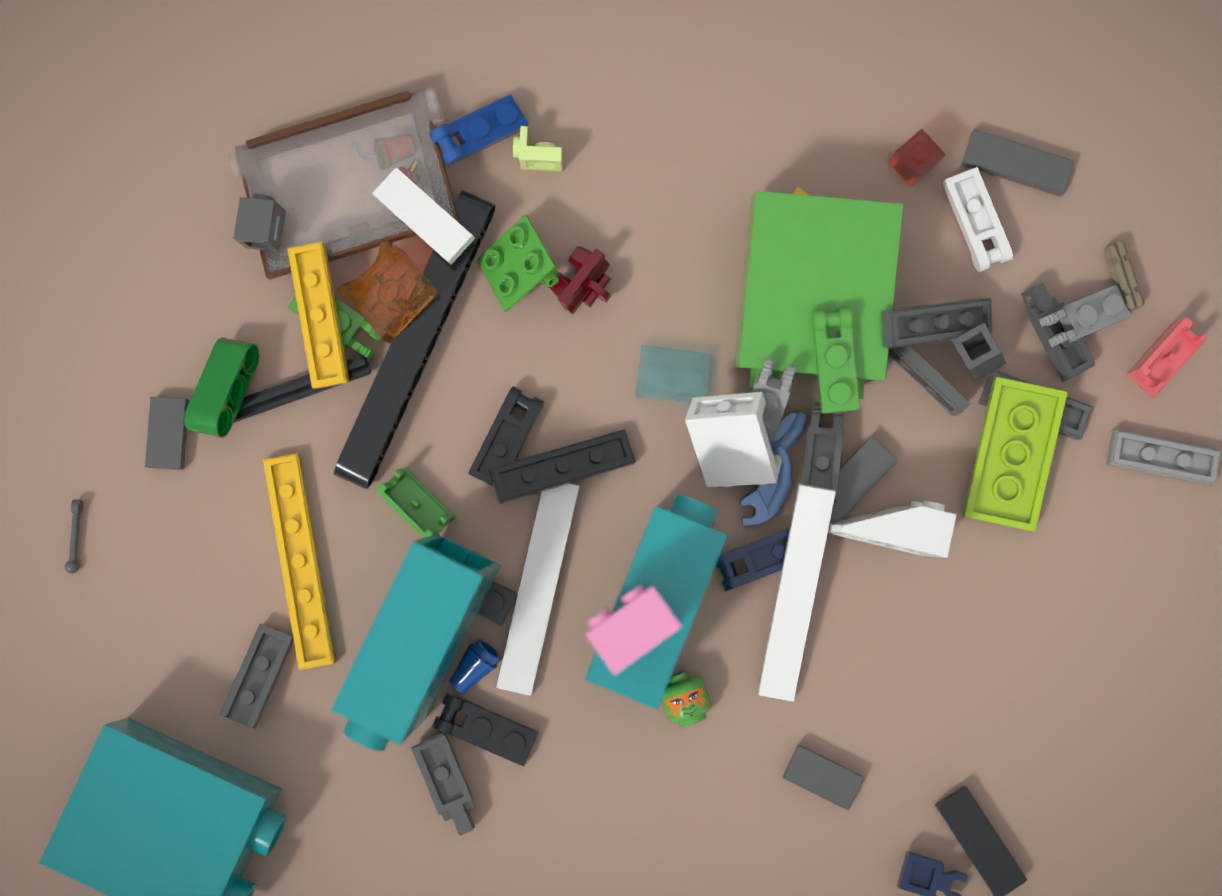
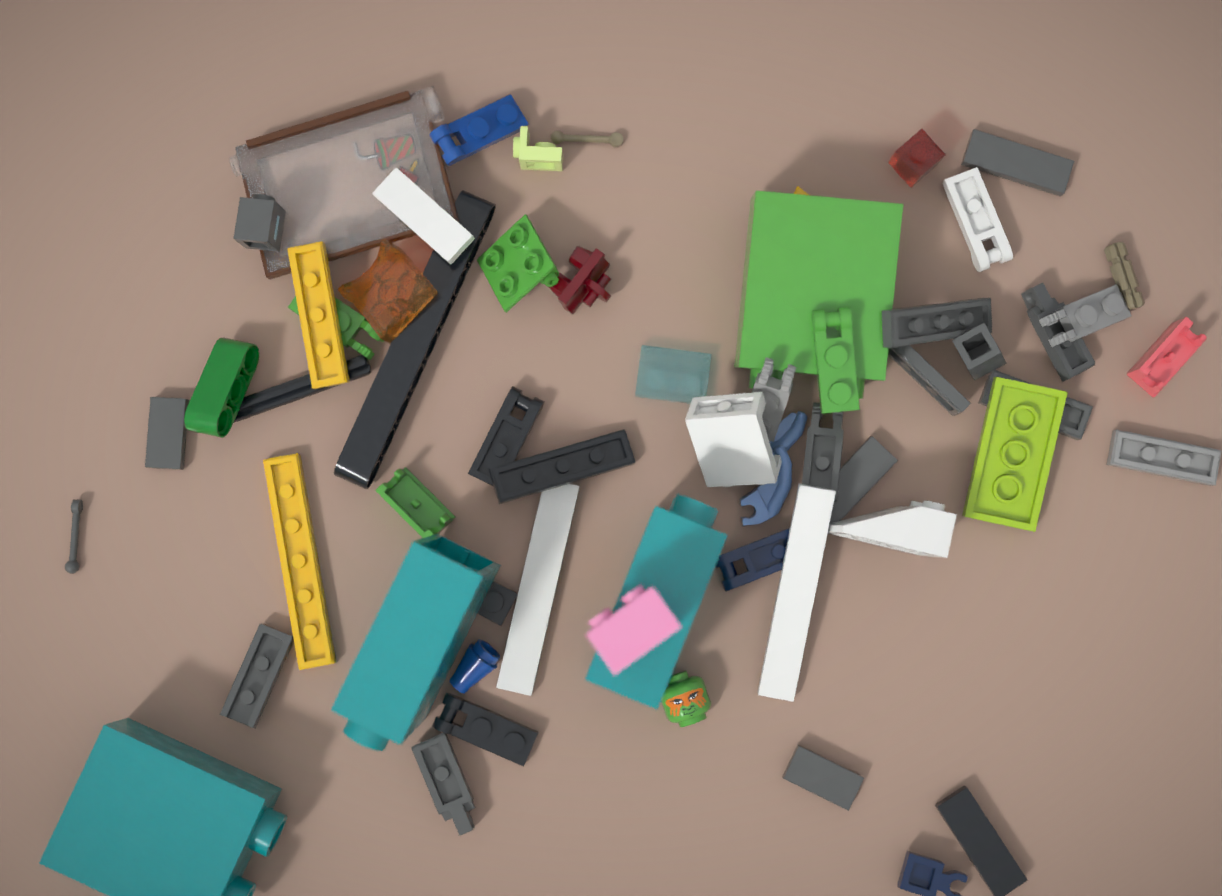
(615, 139): none -> dark tan hinge

